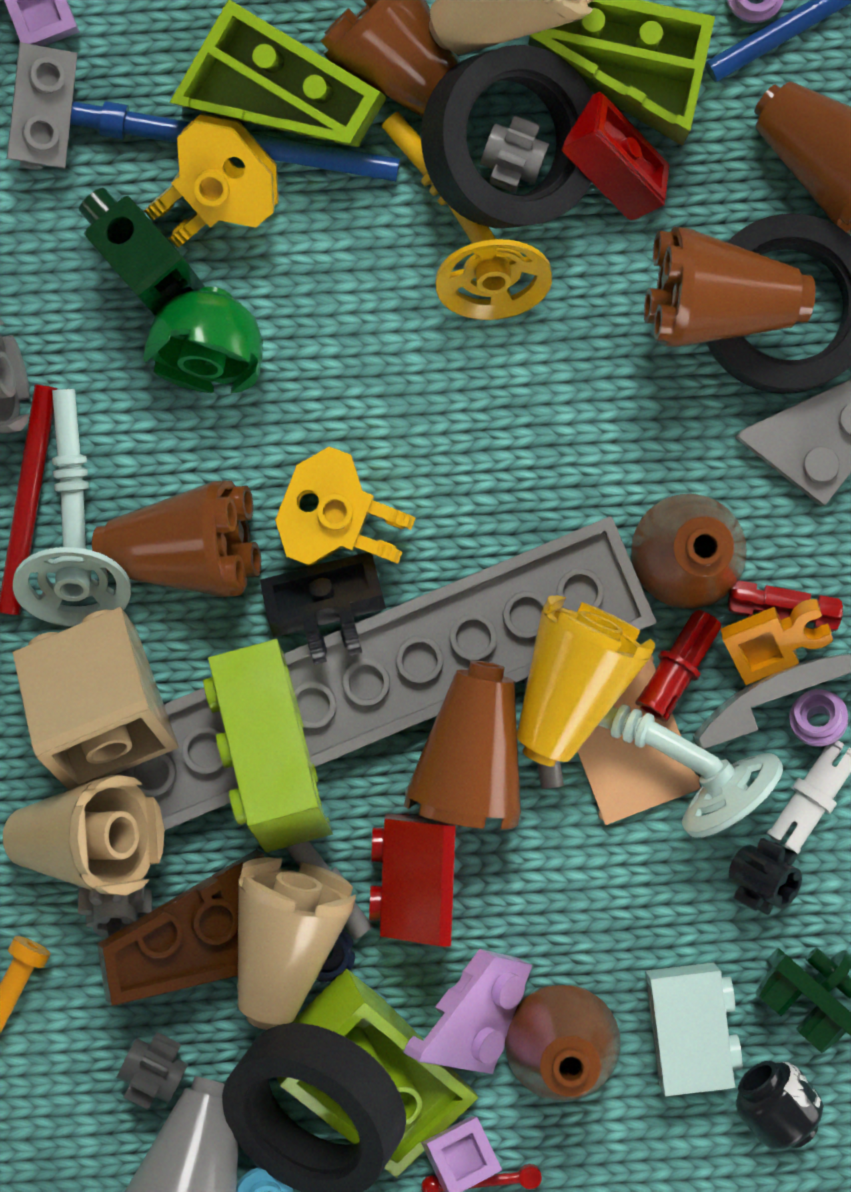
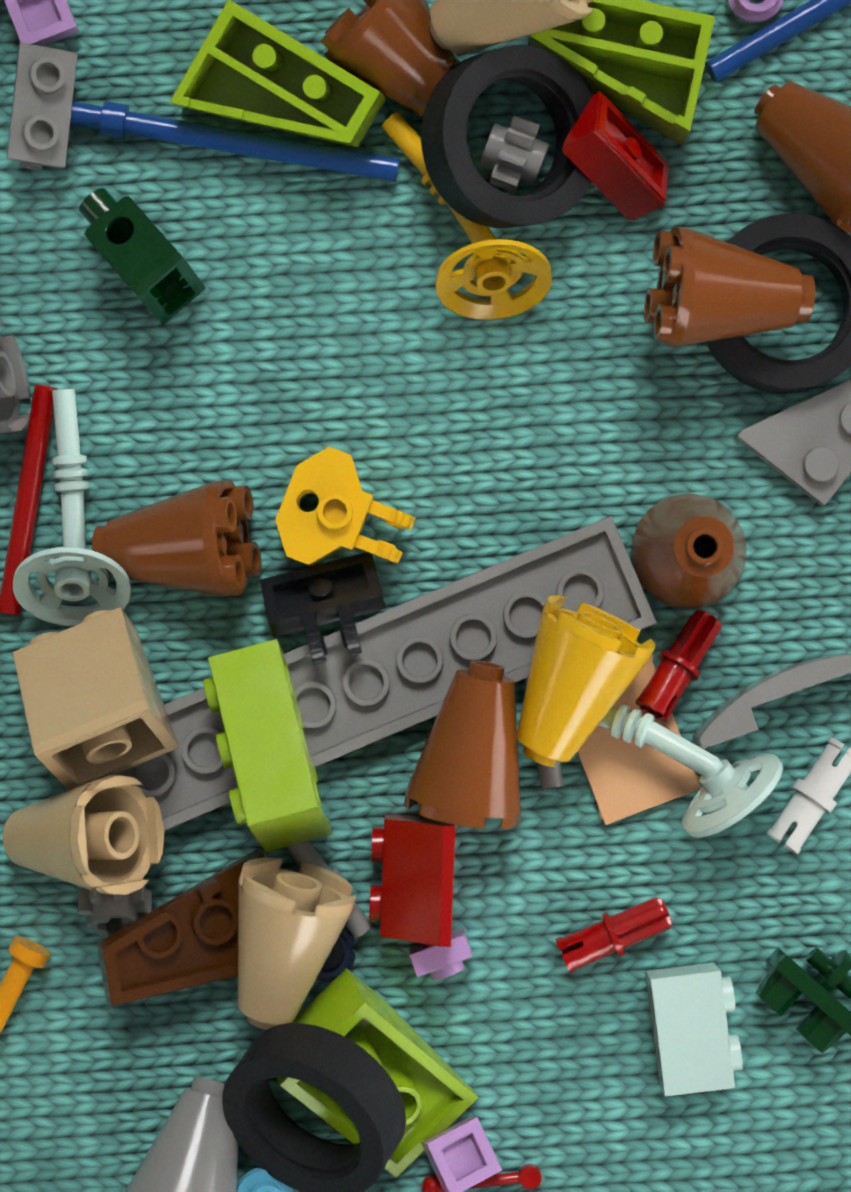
(152, 1070): dark grey gear -> none
(205, 340): green cylinder -> none
(213, 181): yellow hinge -> none
(441, 961): none -> lavender plate
(475, 1014): lavender wing -> none
(558, 1025): dark orange cone -> none
(614, 934): none -> red axle
(746, 599): red axle -> none
(765, 876): black gear -> none
(768, 644): light orange plate -> none
(779, 1105): black head -> none
(817, 702): lavender plate -> none

